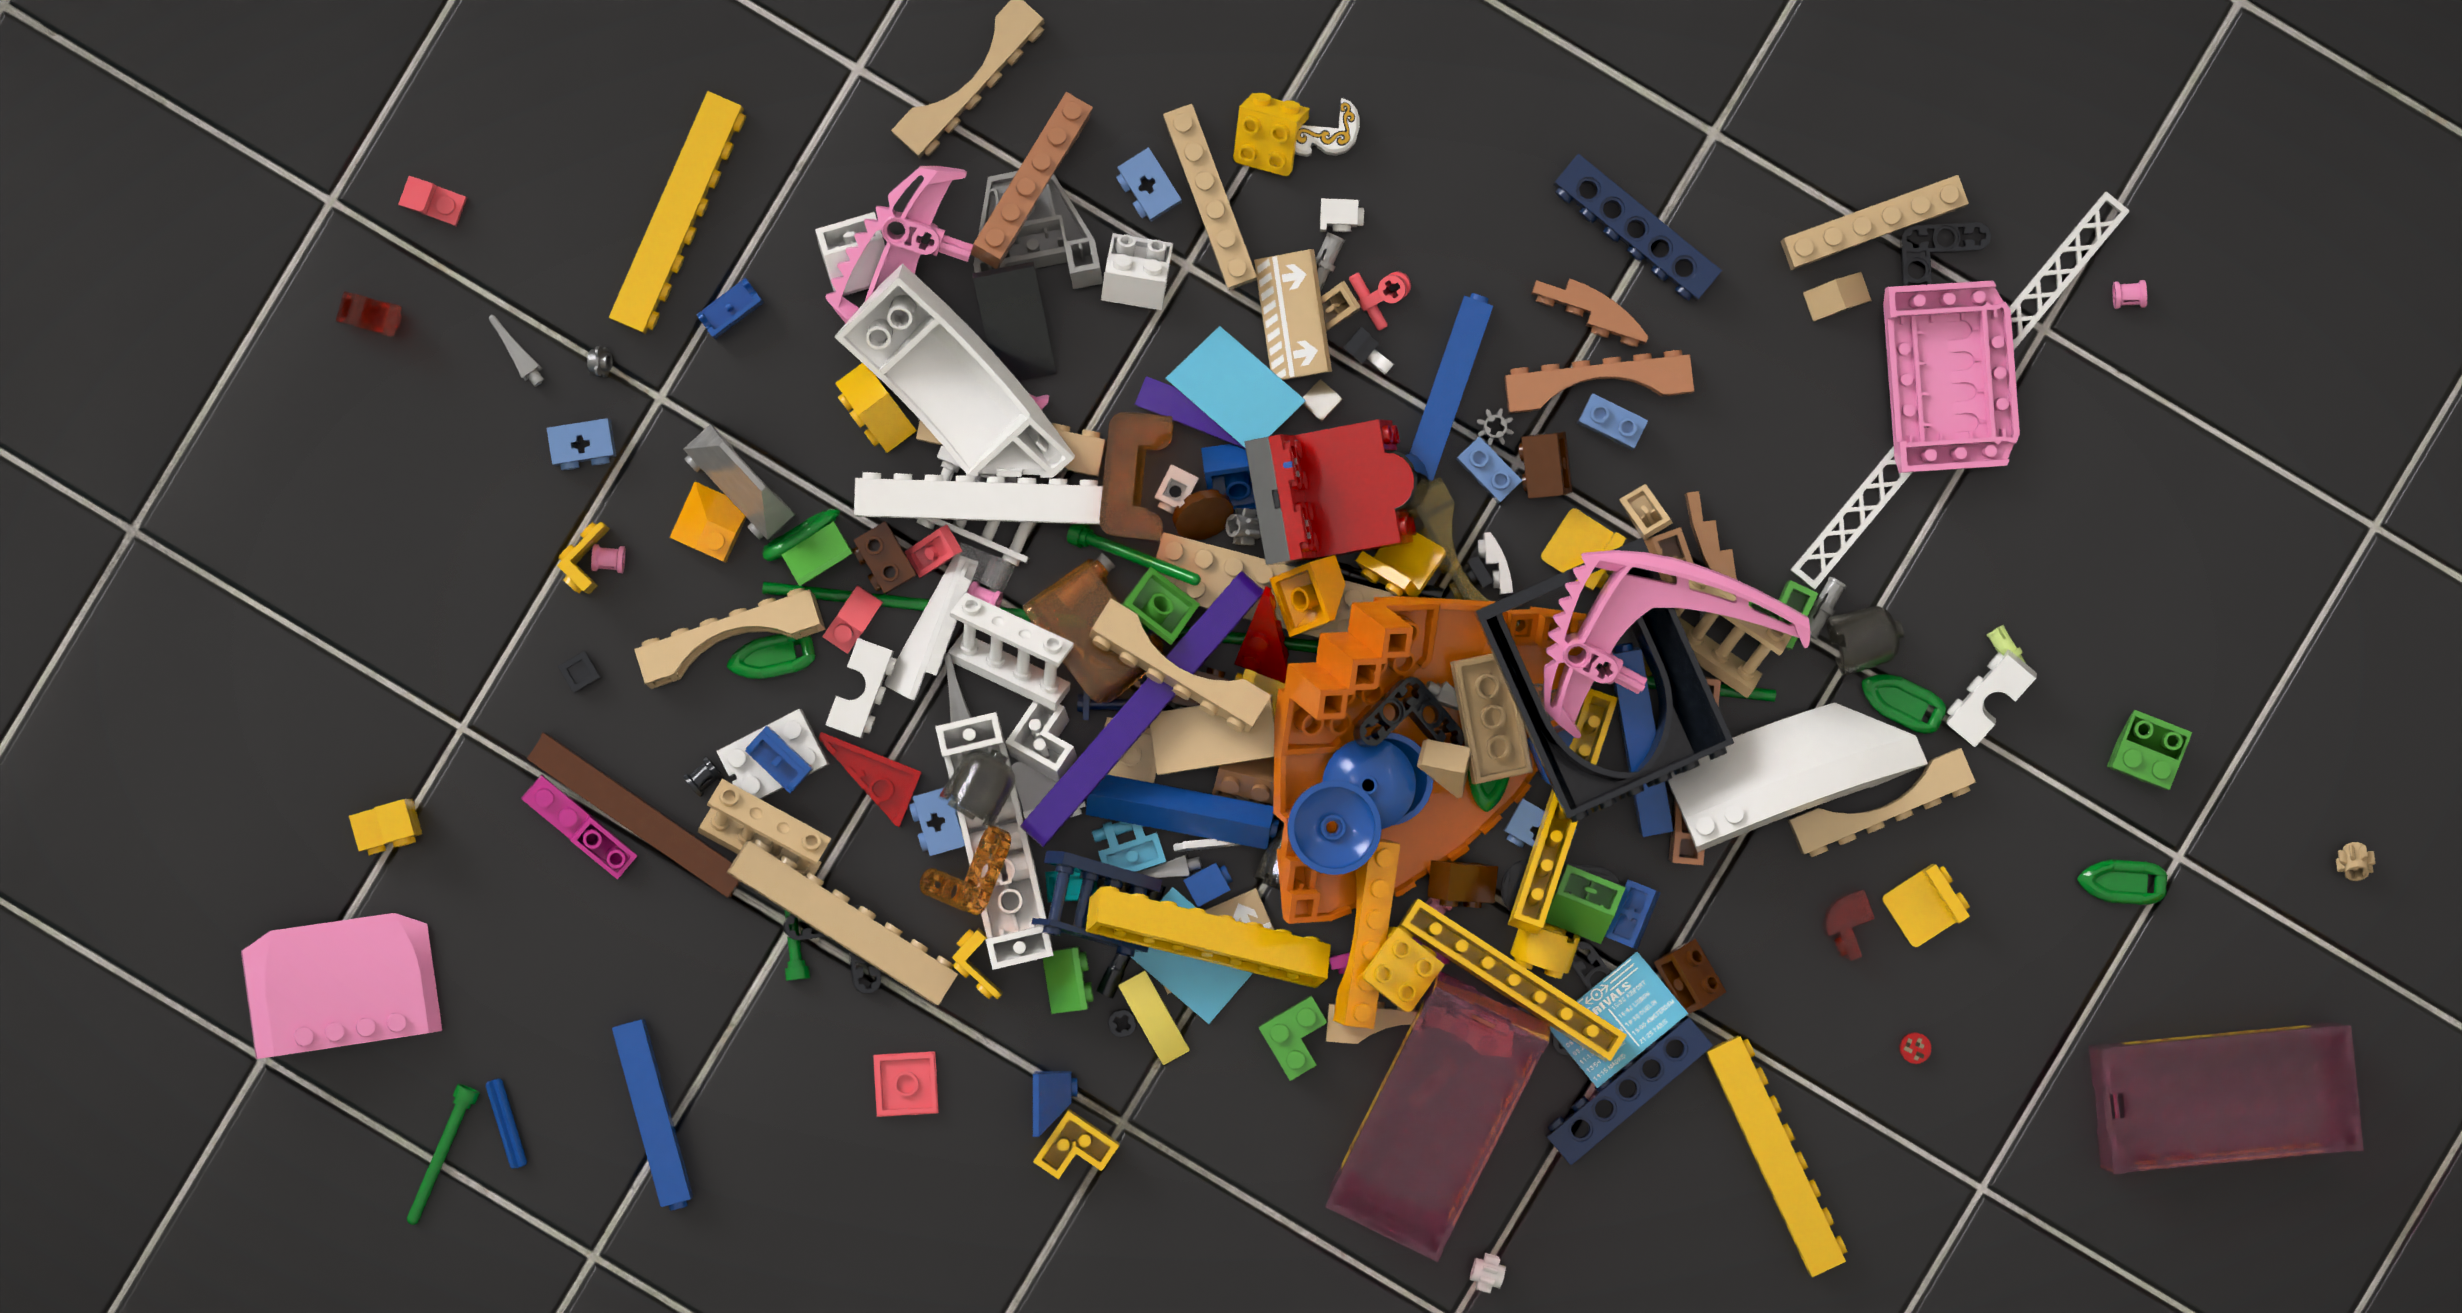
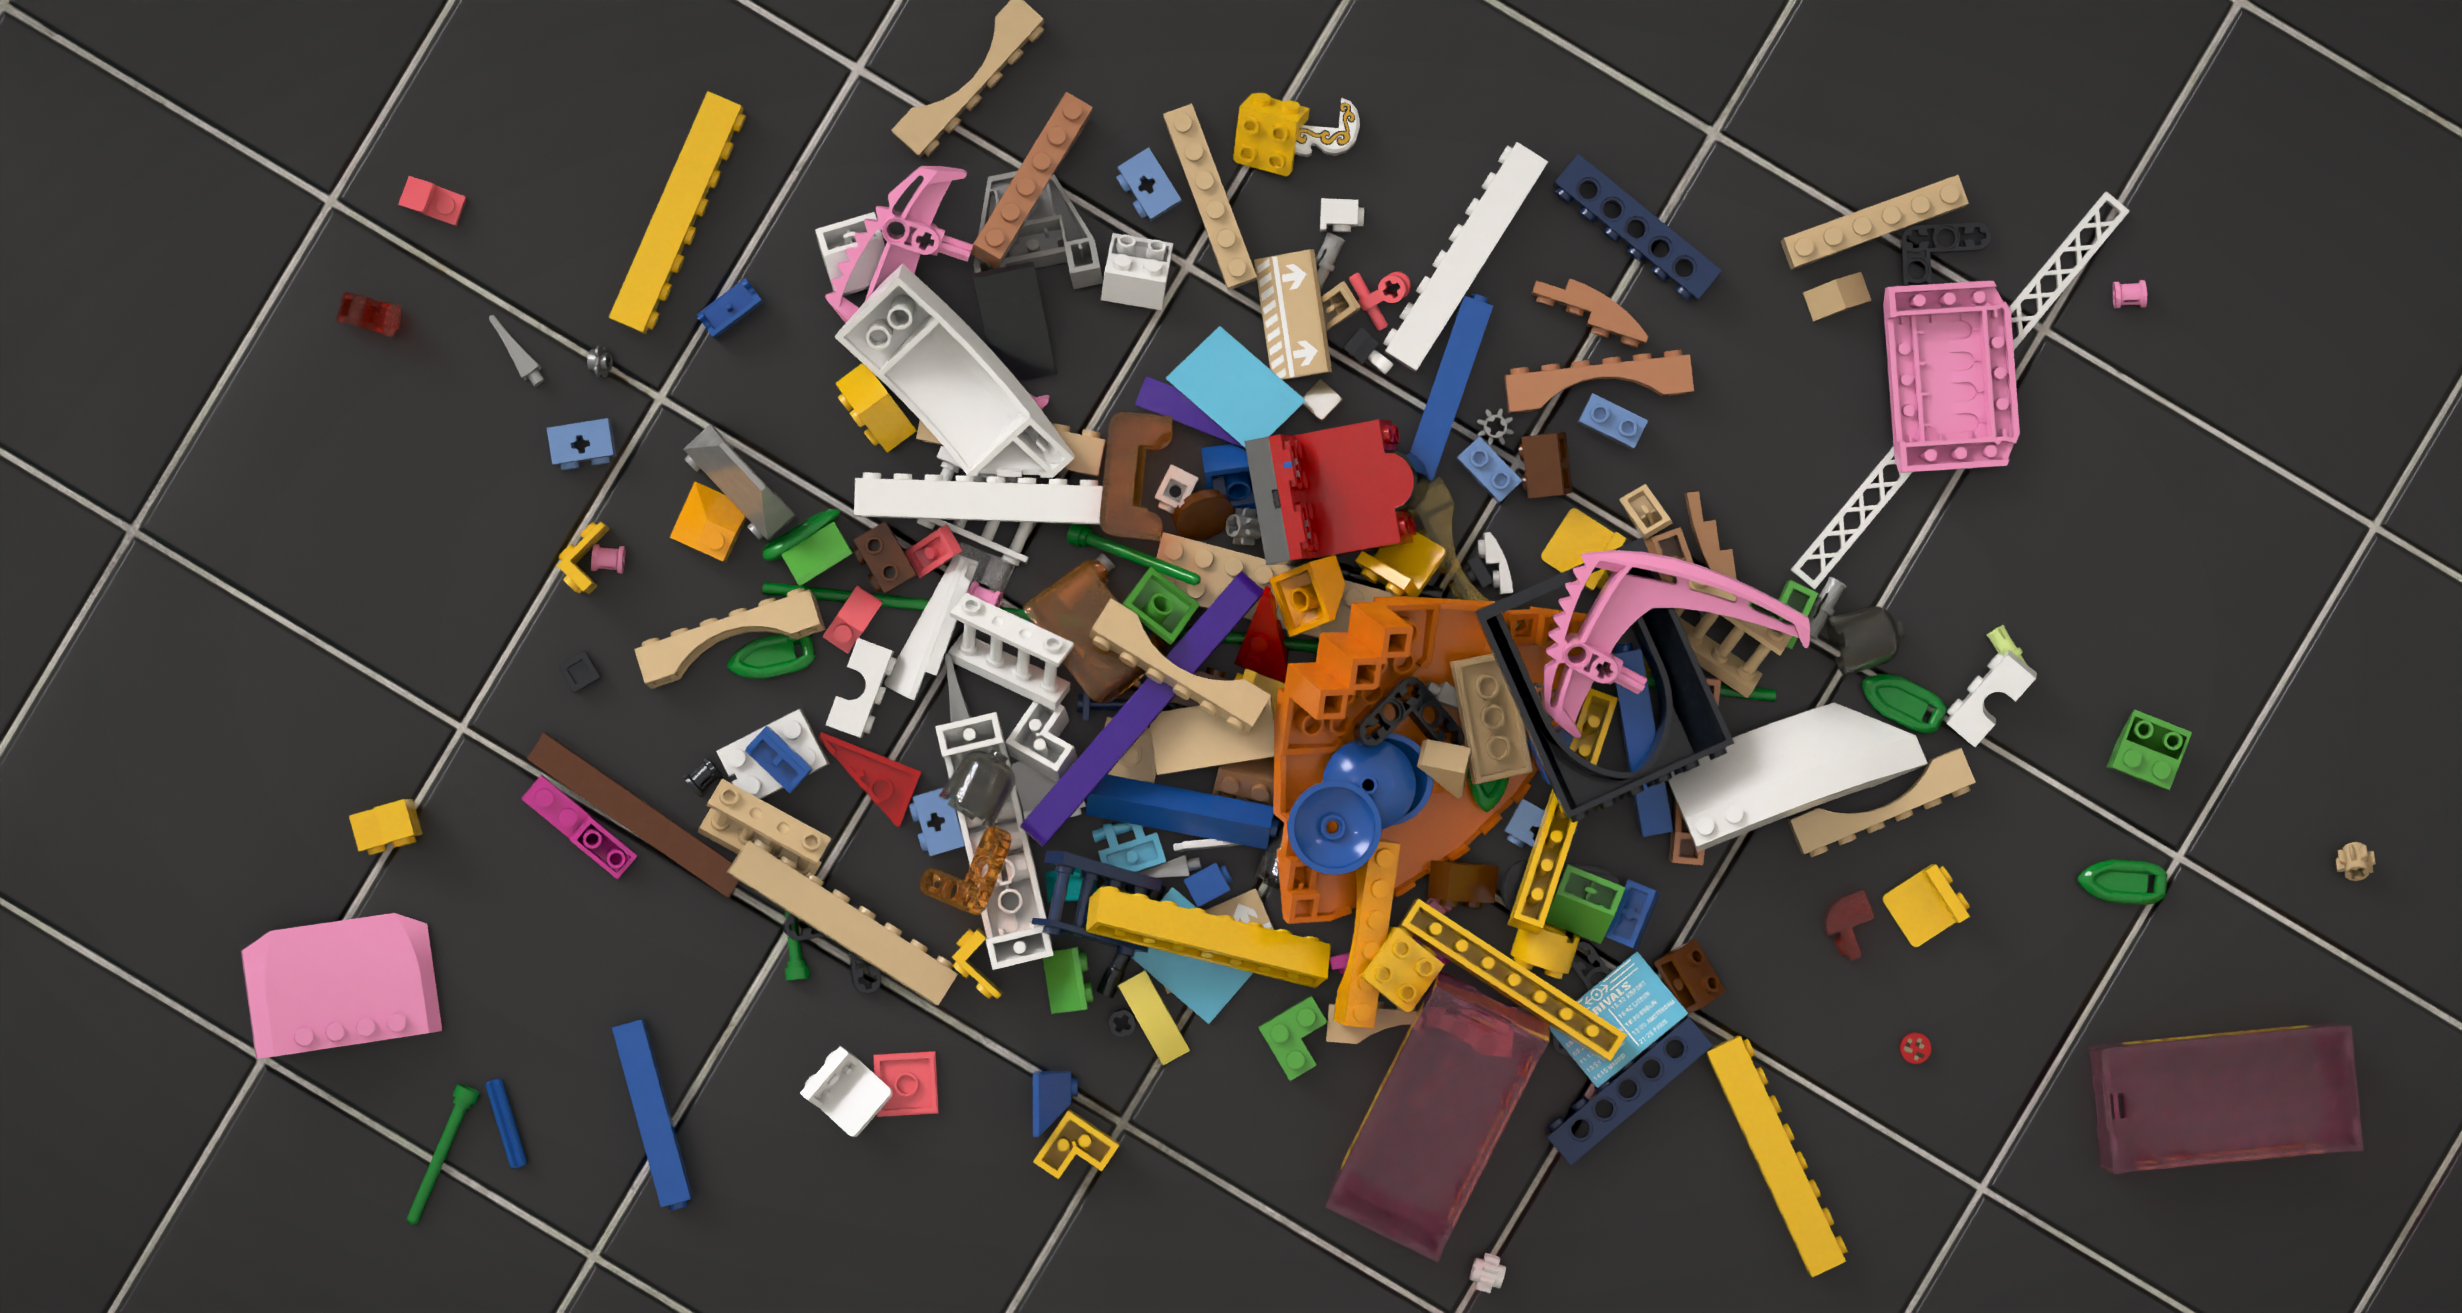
(847, 1091): none -> white bracket
(1465, 257): none -> white brick

